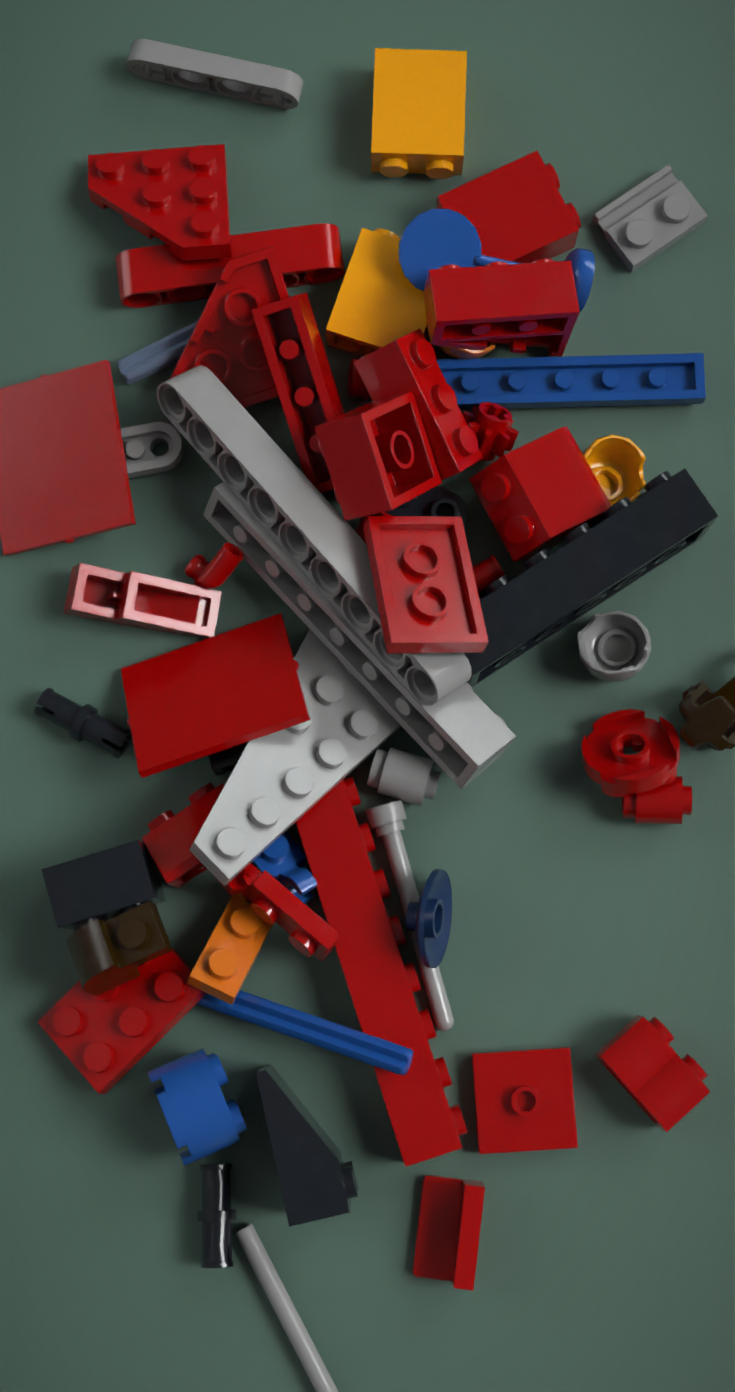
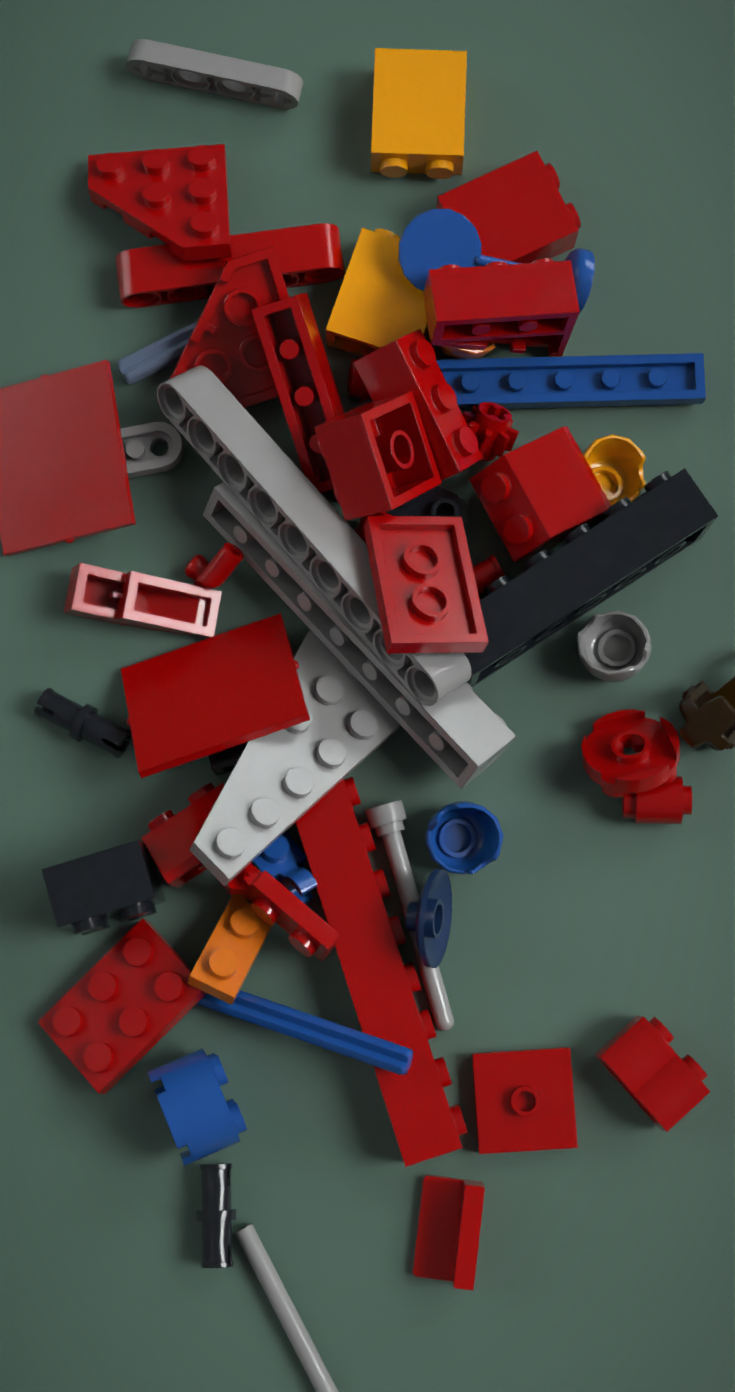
(111, 950): dark brown brick -> none
(306, 1159): black slope -> none
(403, 776): light grey brick -> none
(463, 837): none -> blue hair
(649, 218): light grey plate -> none

